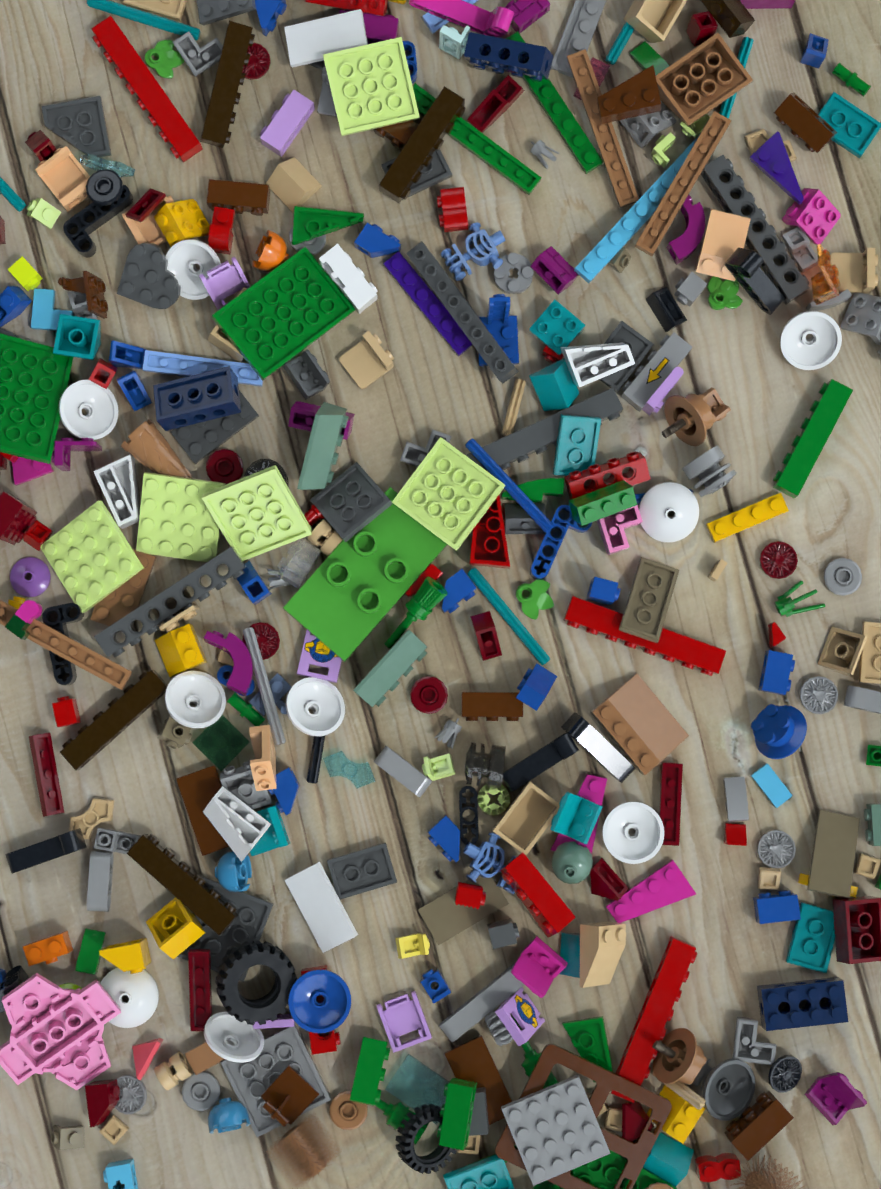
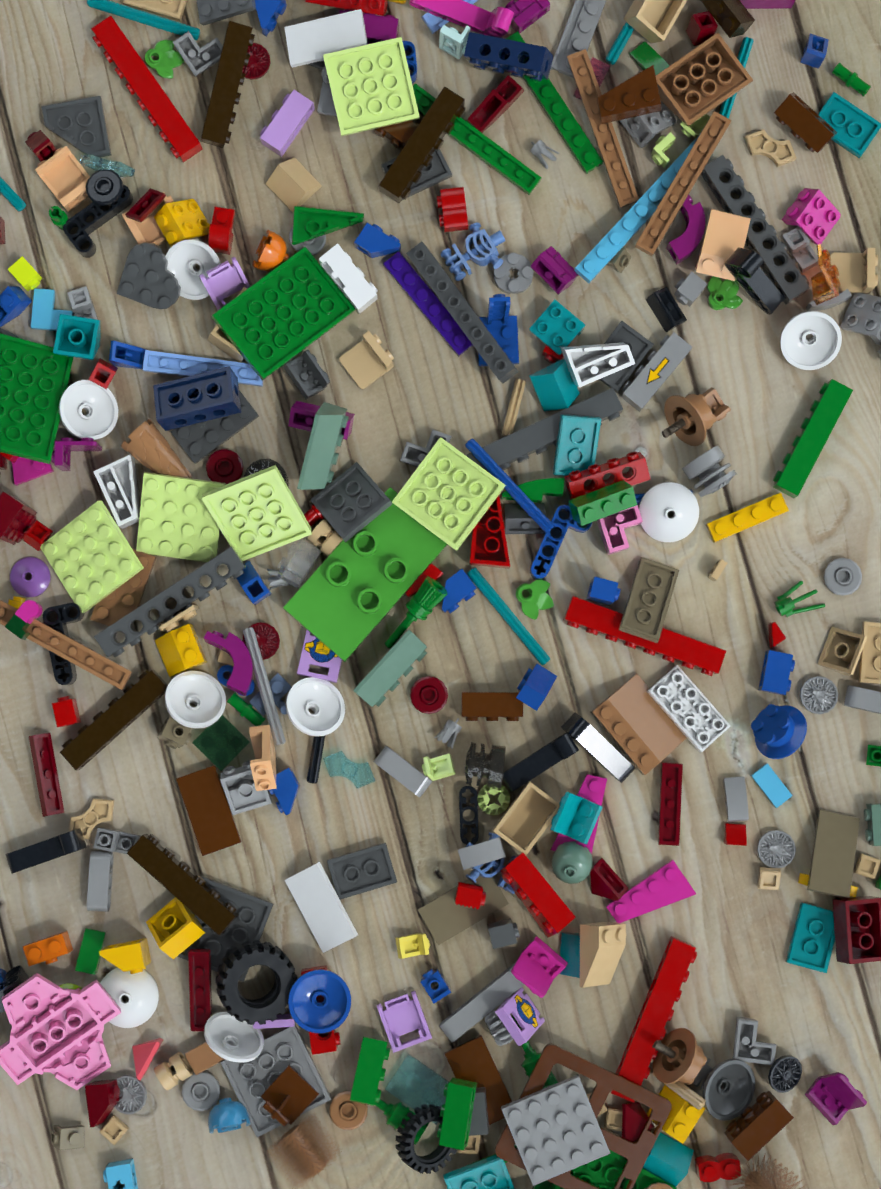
(43, 212): yellowish green bracket -> none
(58, 217): none -> green pin
(93, 288): reddish brown plate -> none
(134, 390): blue slope -> none
(233, 873): dark azure cylinder -> none
(235, 822): white wedge -> none
(239, 196): reddish brown brick -> none
(275, 835): teal bracket -> none
(447, 836): blue slope -> none
(481, 853): none -> light grey slope
(486, 635): dark red slope -> none
(590, 1040): green wing -> none
(647, 836): white dish -> none
(655, 402): lavender container -> none
(688, 708): none -> white tile
(775, 163): dark purple wing -> none
(776, 907): blue brick -> none
(778, 560): dark red wheel -> none
(812, 1013): dark blue brick -> none

